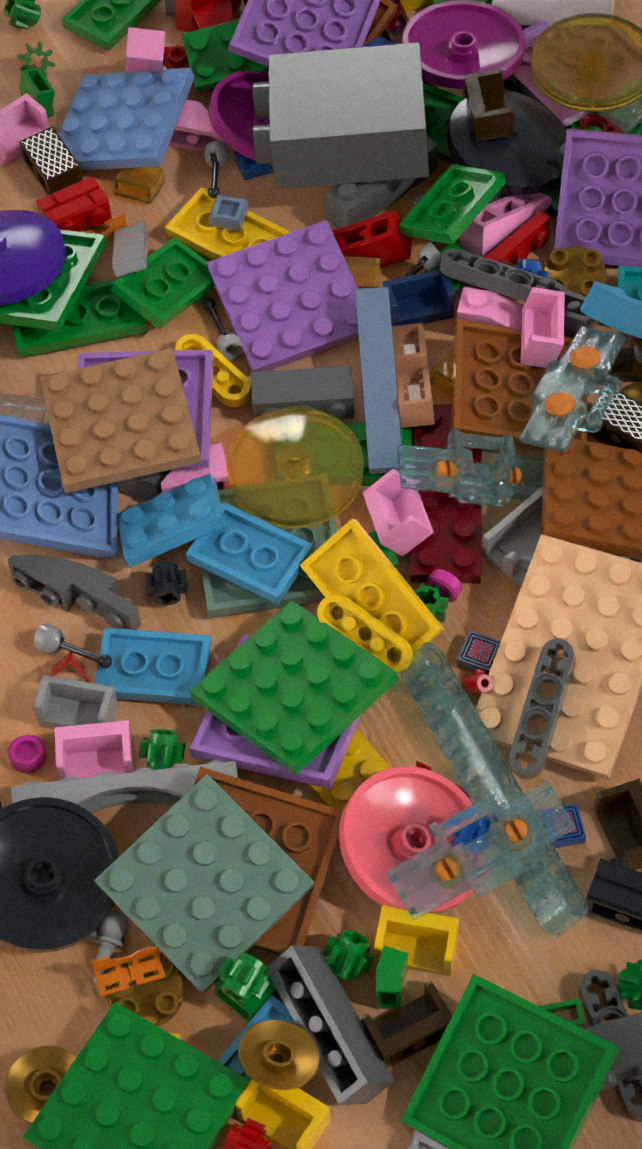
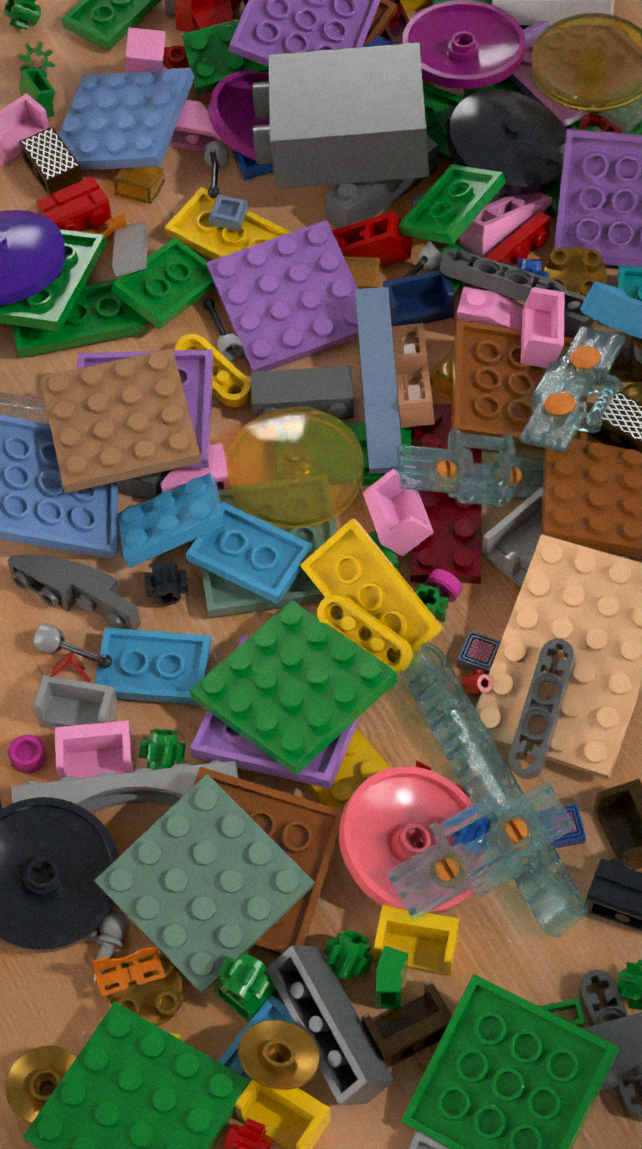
(488, 105): dark brown panel -> none

